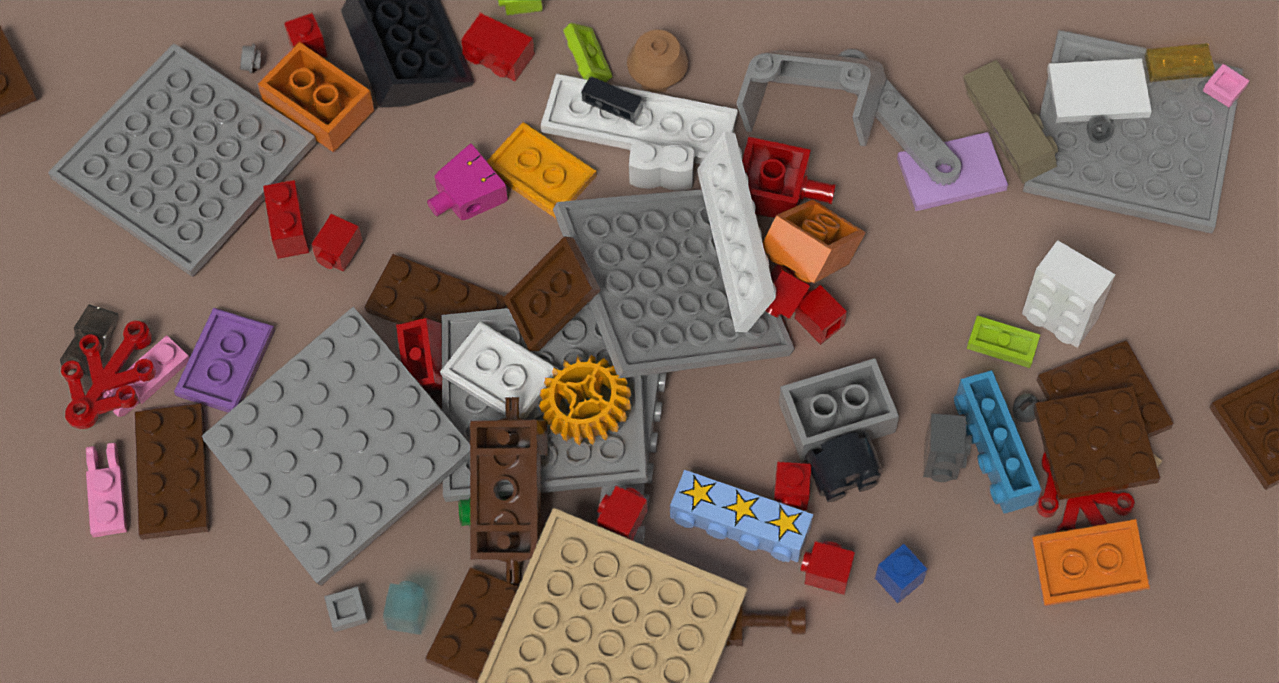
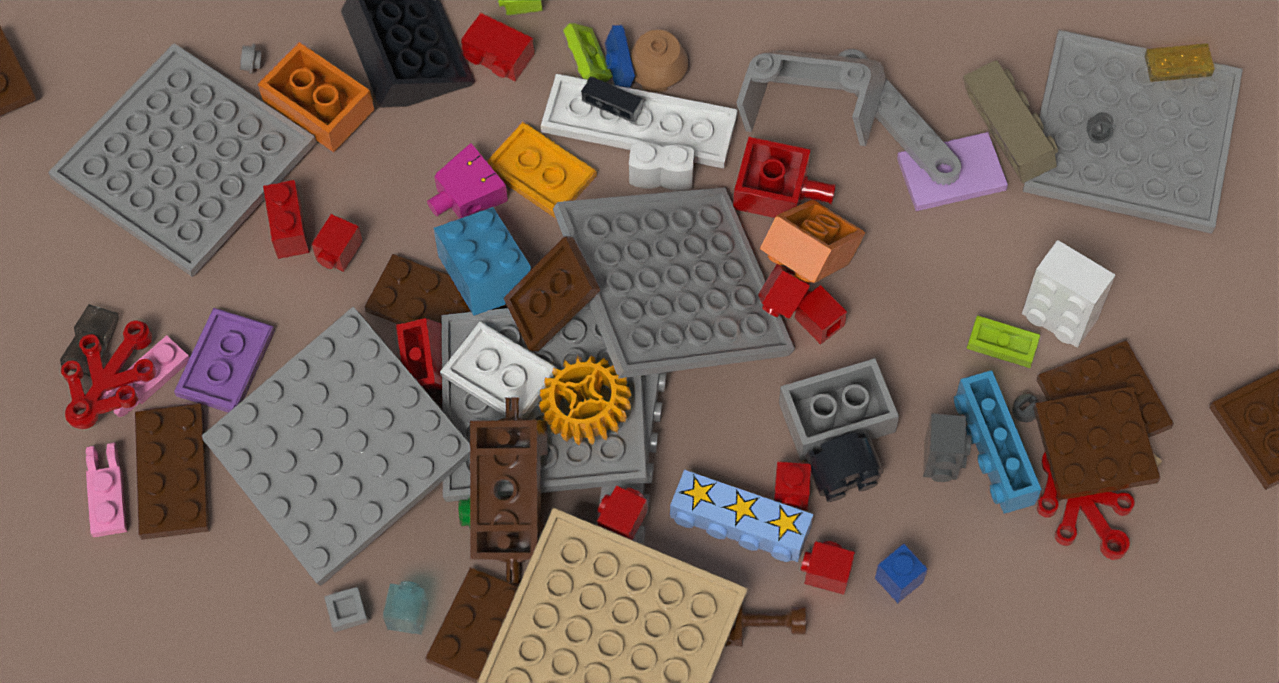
(306, 31): red brick -> none
(481, 259): none -> dark azure brick
(619, 57): none -> blue plate
(736, 233): white plate -> none
(1090, 562): orange plate -> none
(1099, 88): white tile -> none
(1226, 85): bright pink plate -> none

